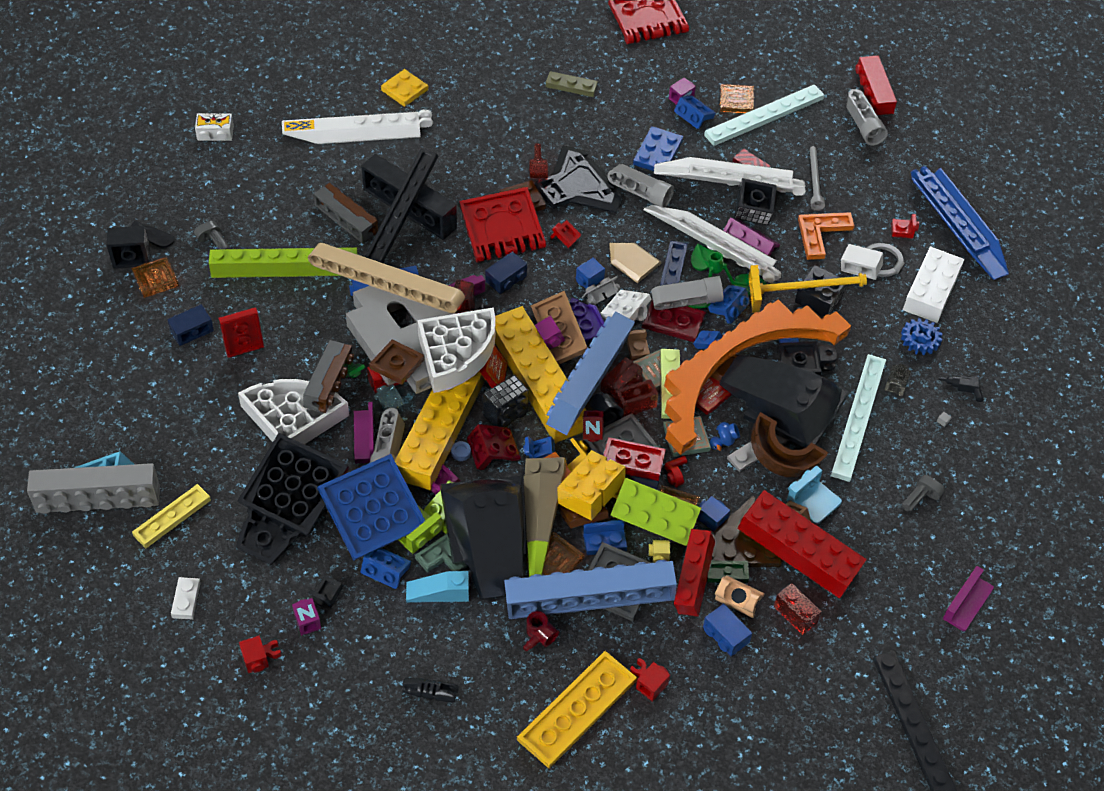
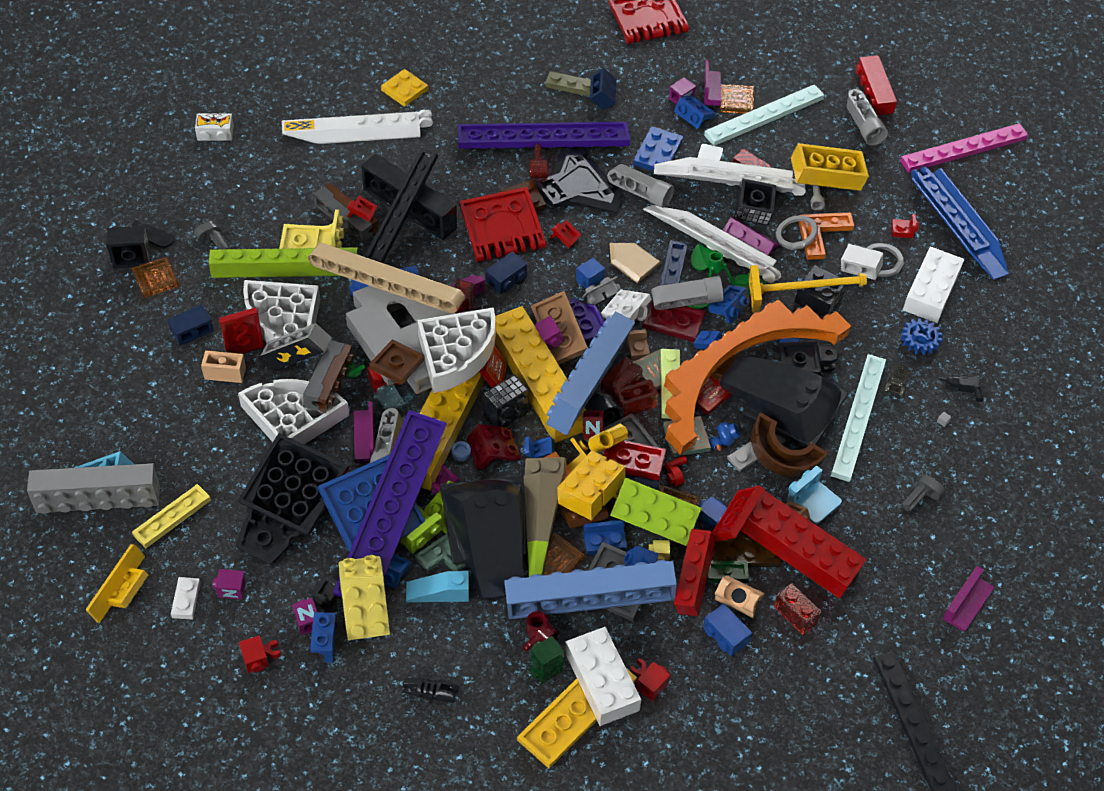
(120, 585): none -> yellow bracket
(223, 366): none -> light nougat brick
(230, 584): none -> magenta brick
(282, 306): none -> white brick
(296, 346): none -> brick
(309, 236): none -> light yellow bracket
(324, 635): none -> blue bracket
(361, 208): none -> red bracket
(363, 597): none -> light yellow bracket
(397, 490): none -> dark purple plate
(546, 660): none -> dark green brick
(547, 134): none -> dark purple plate
(602, 676): none -> white brick
(603, 89): none -> dark blue brick
(608, 438): none -> yellow piece
(638, 555): none -> blue bracket
(710, 152): none -> white sticker
(712, 86): none -> magenta panel
(737, 513): none -> red tile
(801, 244): none -> light grey piece
(829, 167): none -> yellow brick
(964, 147): none -> dark pink plate

